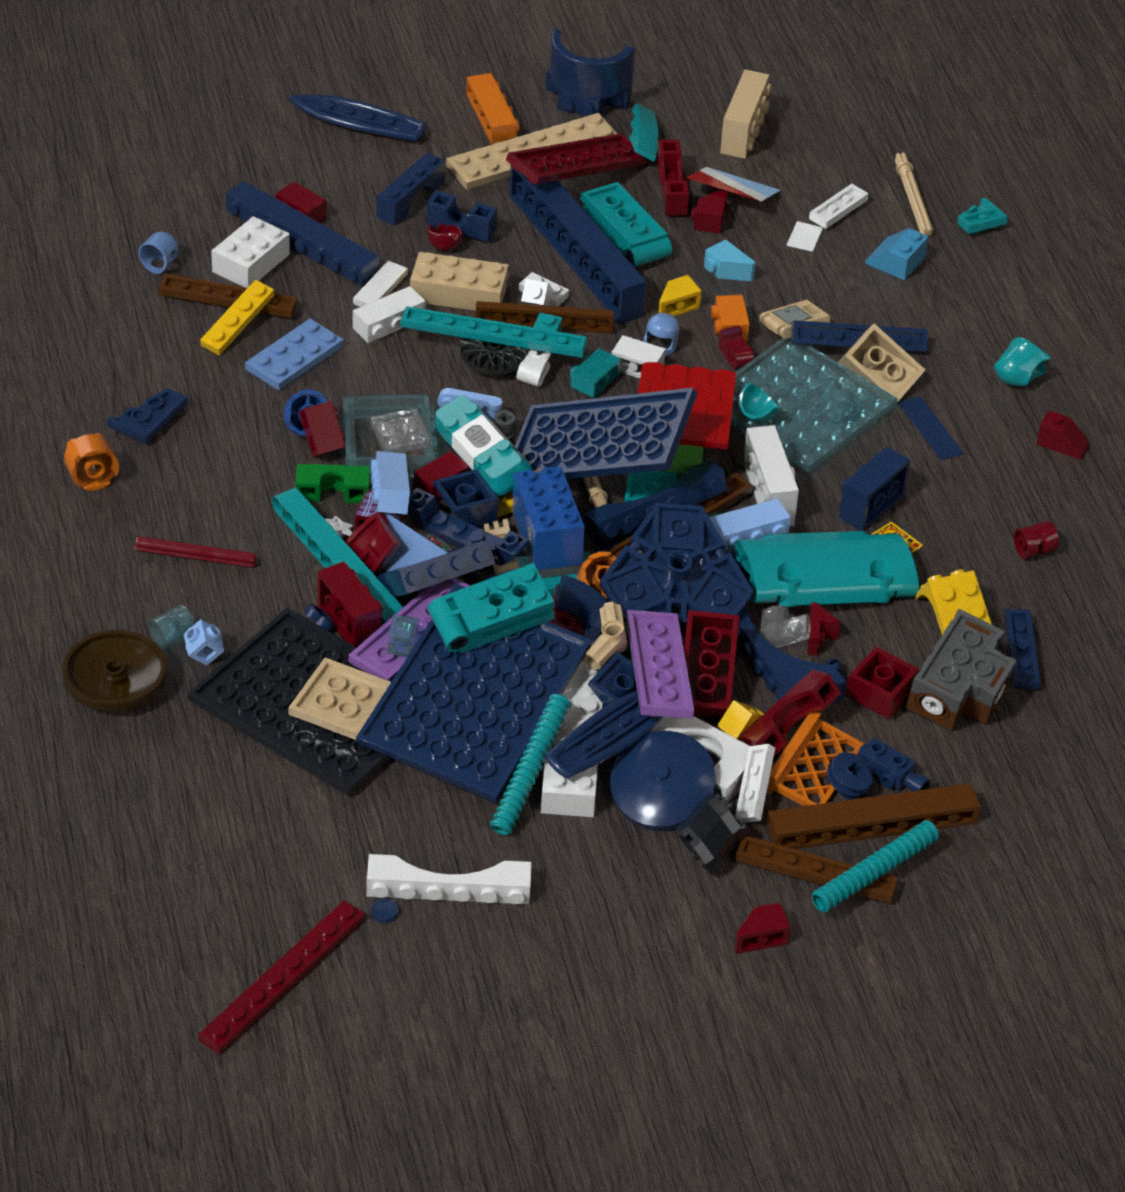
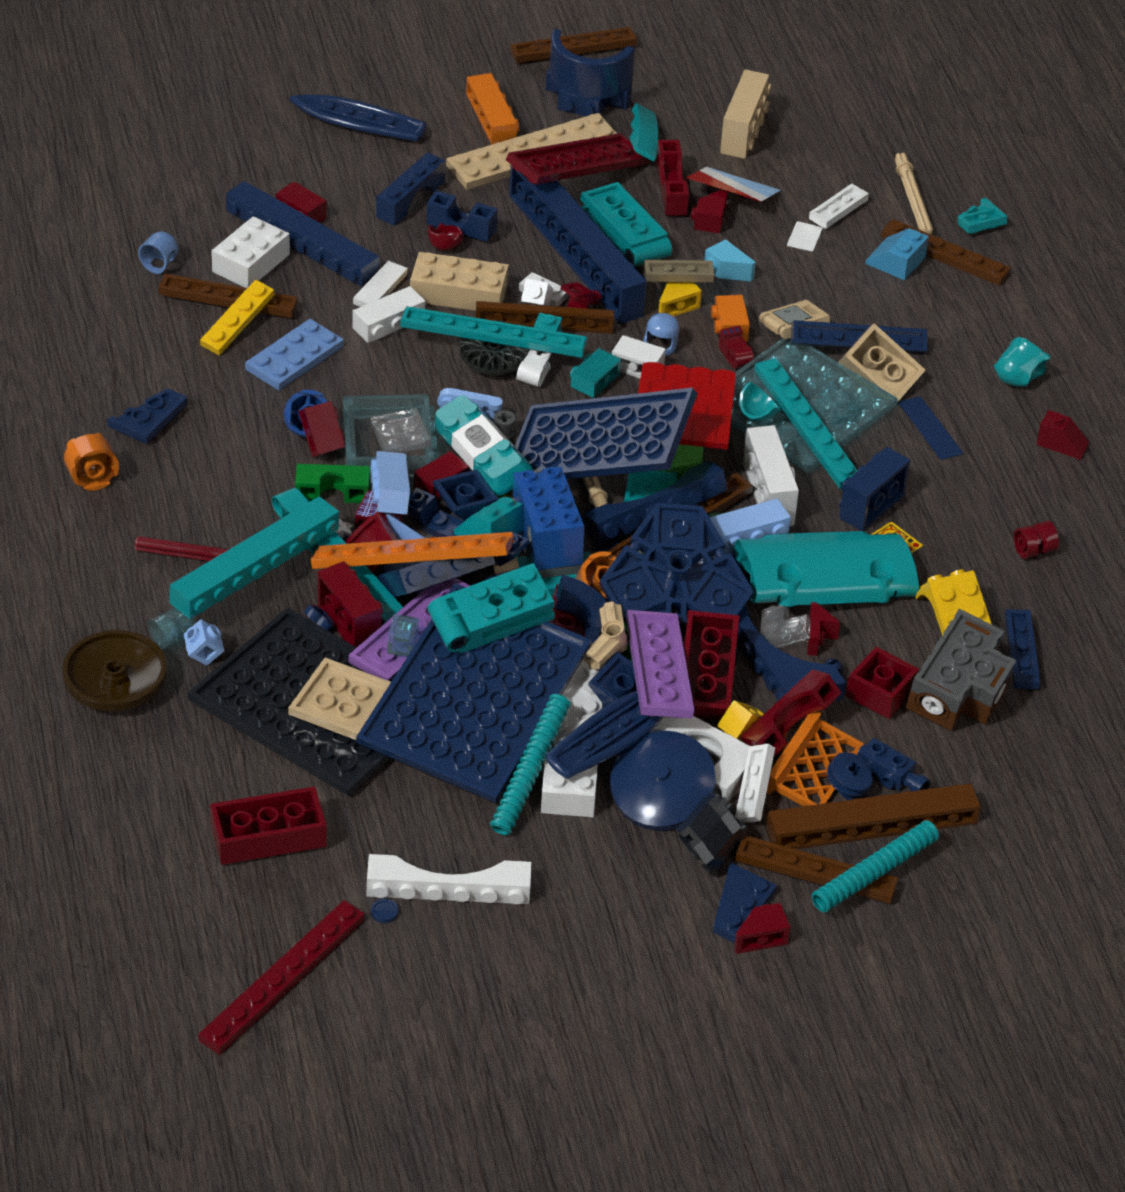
(254, 557): none -> teal brick
(268, 825): none -> dark red brick
(414, 550): none -> orange plate
(498, 517): none -> teal slope
(576, 44): none -> reddish brown plate
(581, 296): none -> dark red bracket
(678, 271): none -> dark tan plate
(739, 897): none -> dark blue wing
(805, 421): none -> teal plate
(956, 255): none -> reddish brown plate

